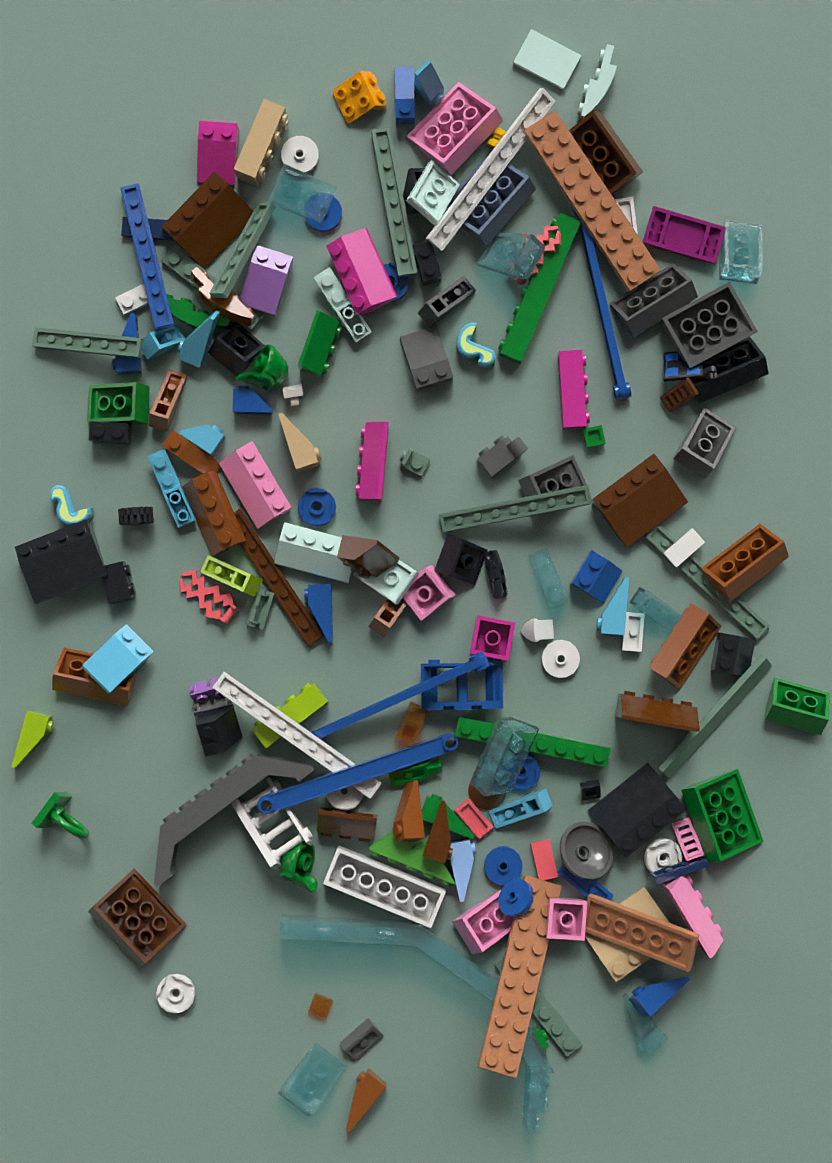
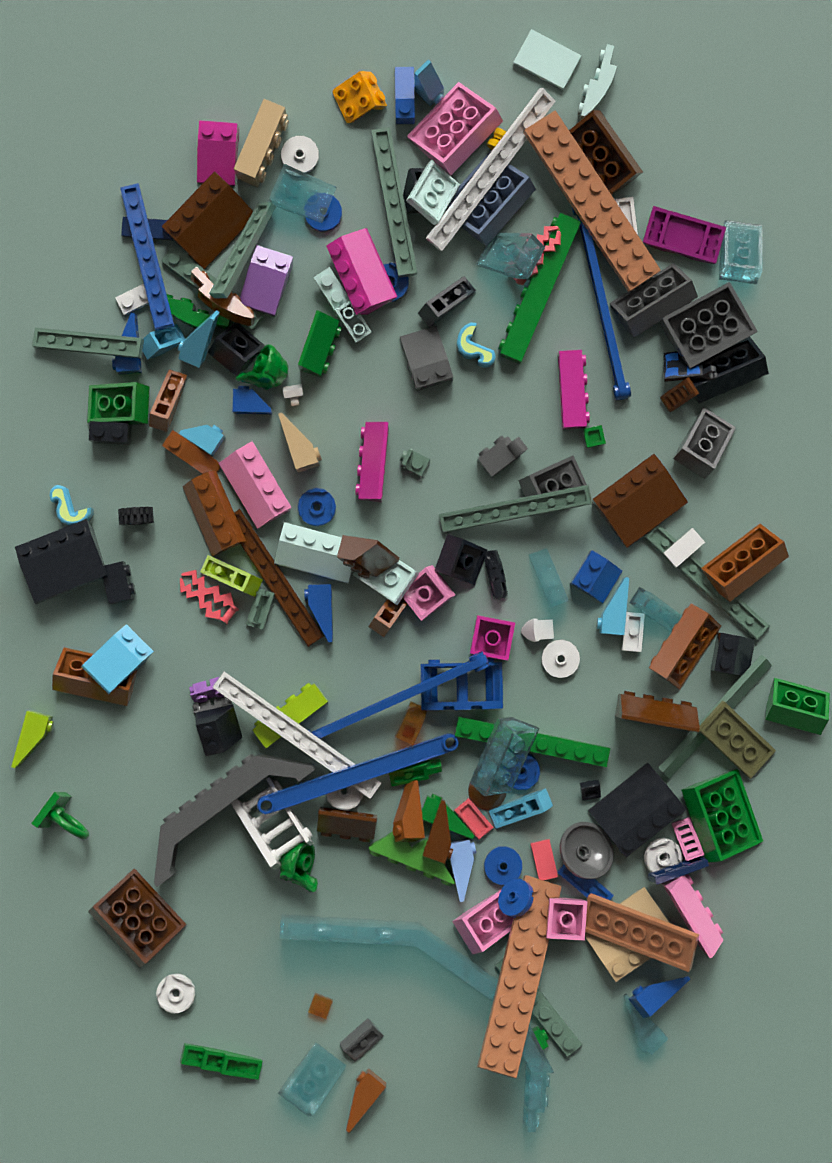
(171, 487): medium azure slope -> none
(221, 1061): none -> green slope
(384, 886): white brick -> none
(427, 263): black brick -> none
(736, 739): none -> olive tile

